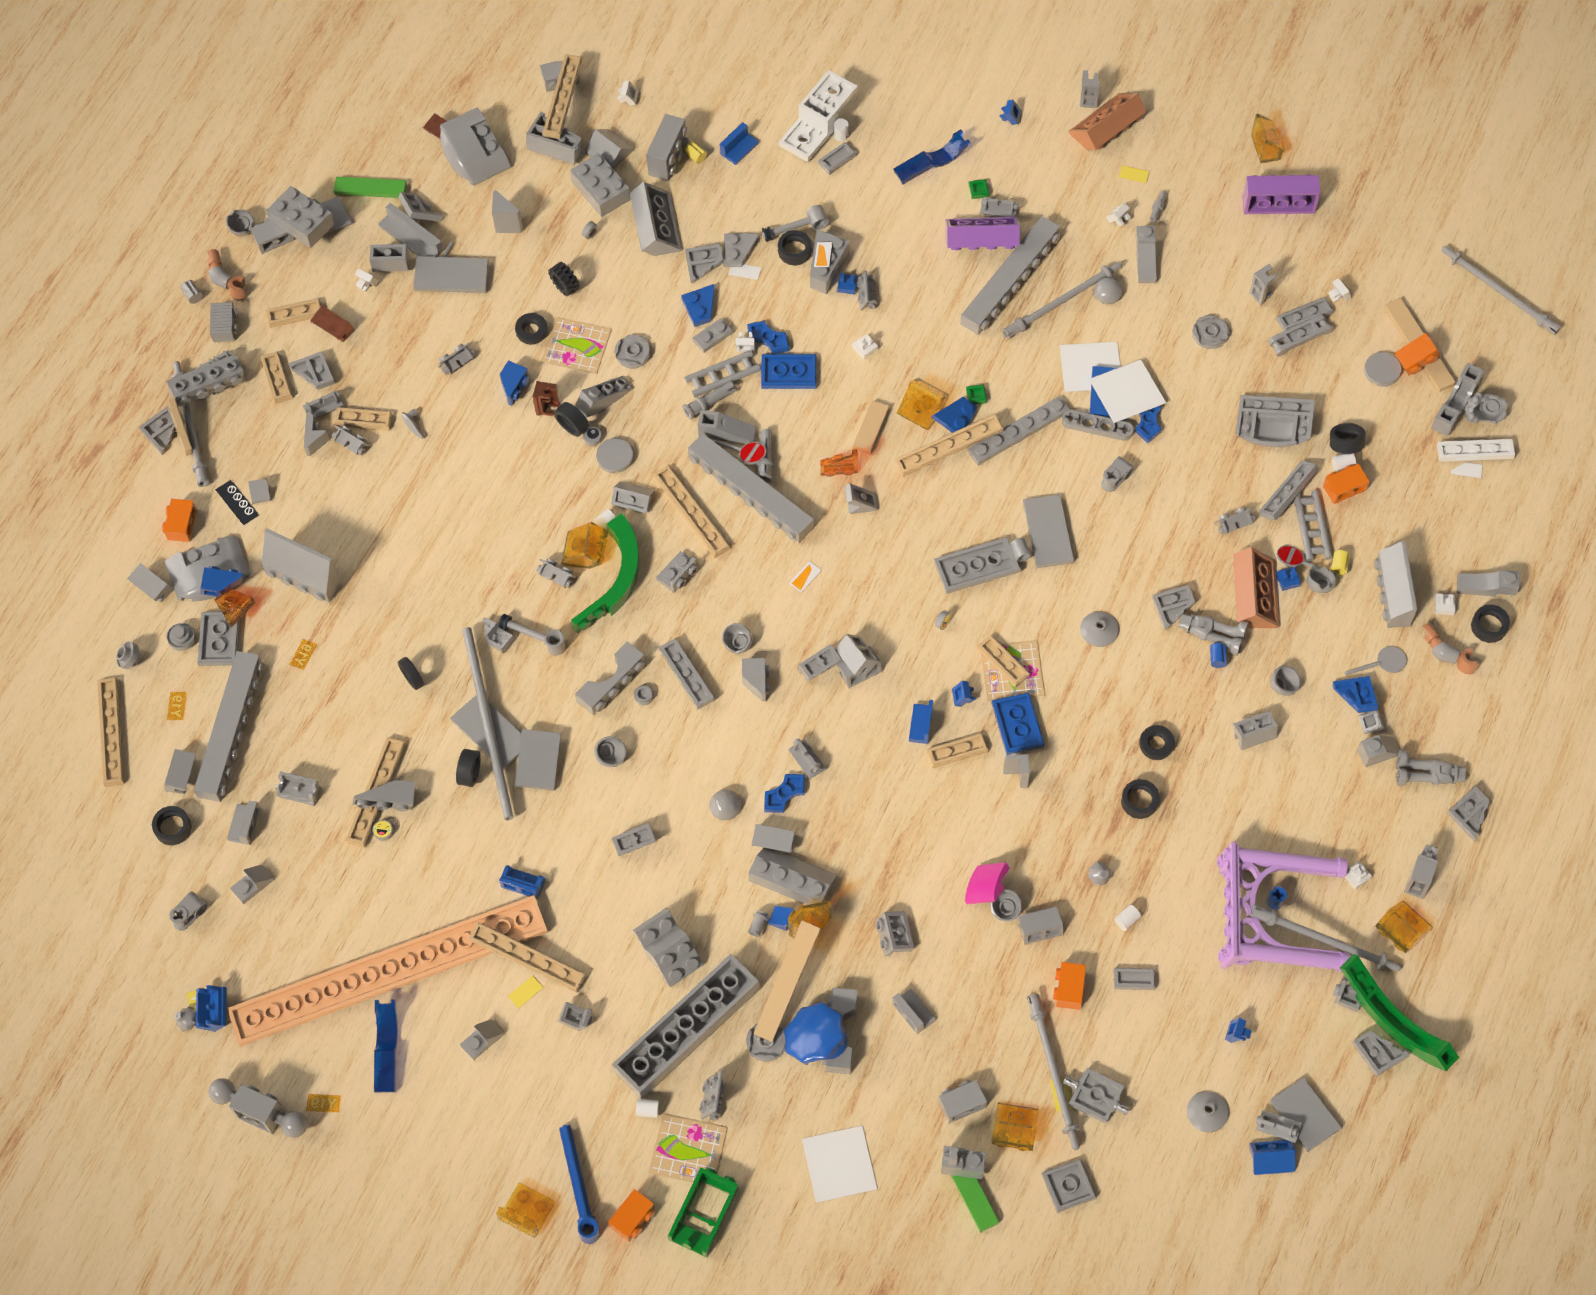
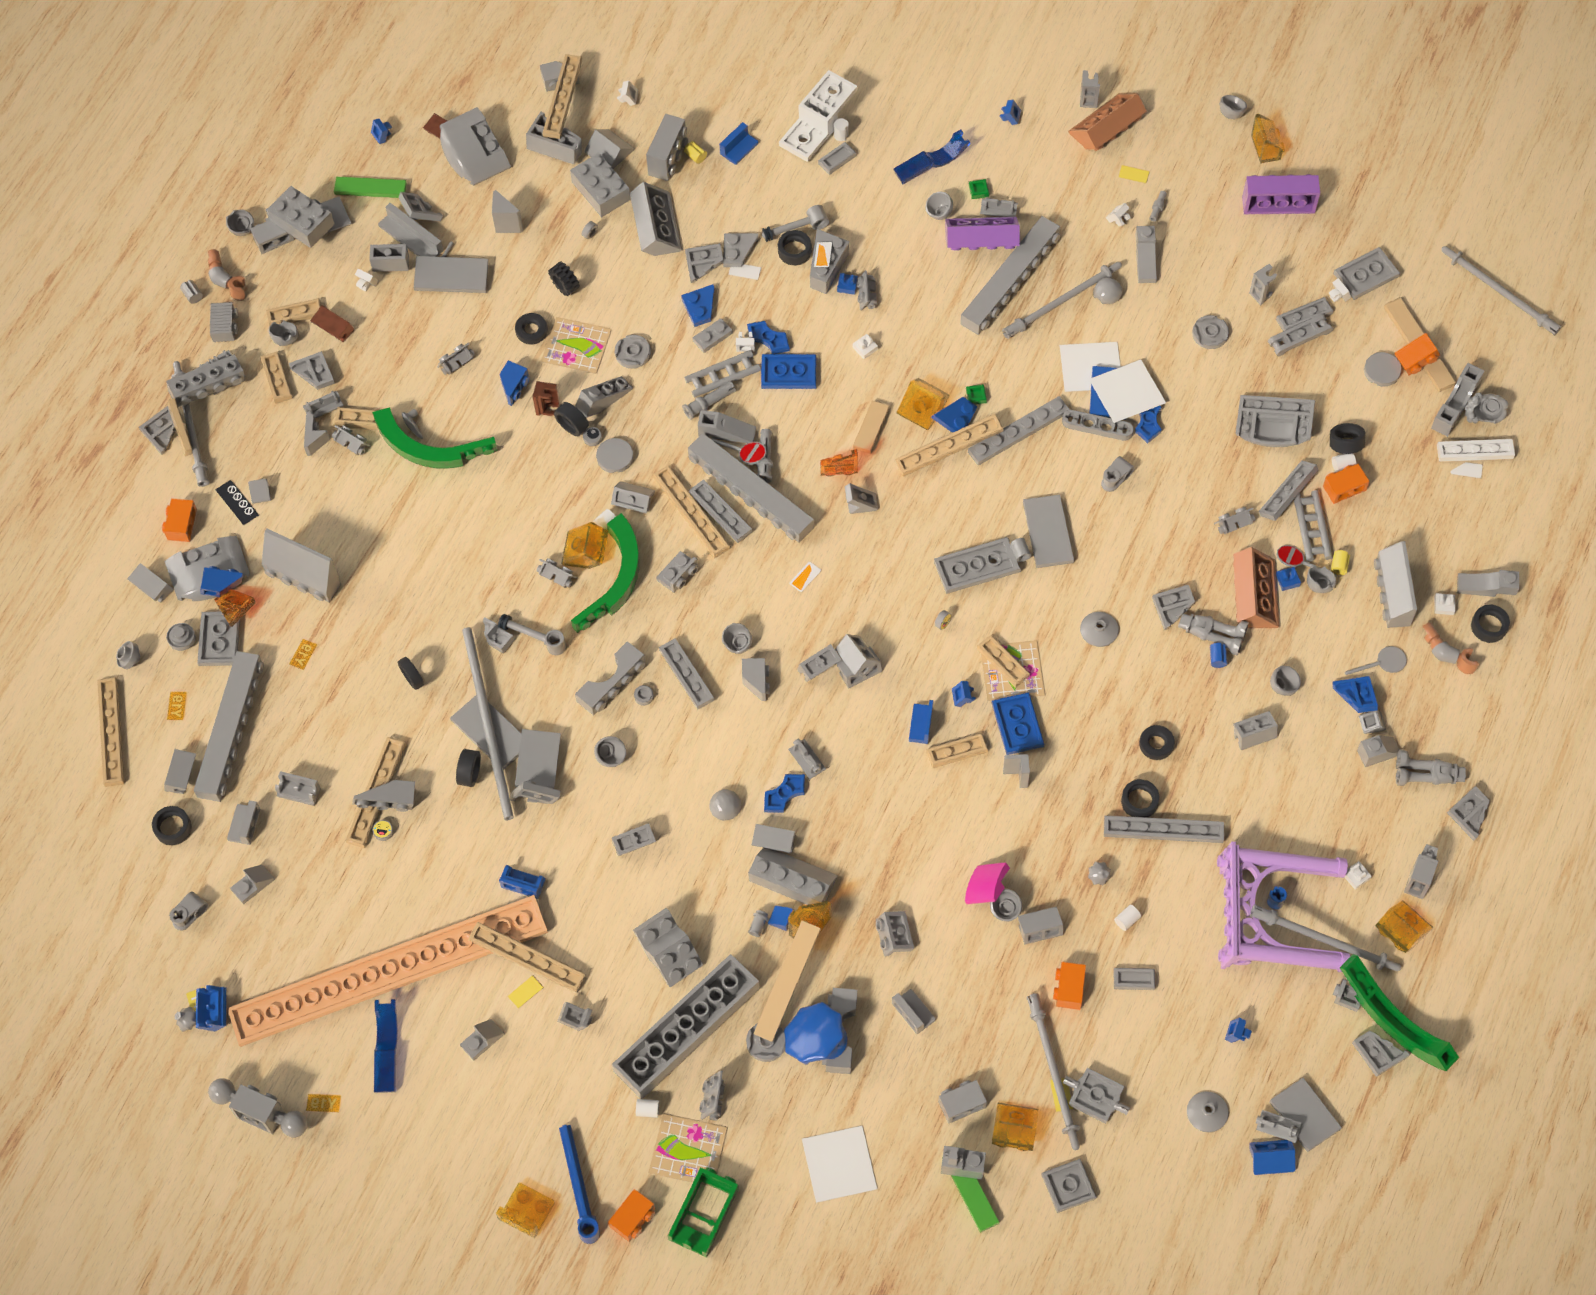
(283, 333): none -> light grey hair
(380, 130): none -> blue tile
(426, 455): none -> green arch
(535, 793): none -> light grey wing
(720, 511): none -> light grey plate
(939, 205): none -> light grey piece
(1163, 829): none -> light grey plate
(1232, 106): none -> light grey piece
(1366, 273): none -> light grey plate

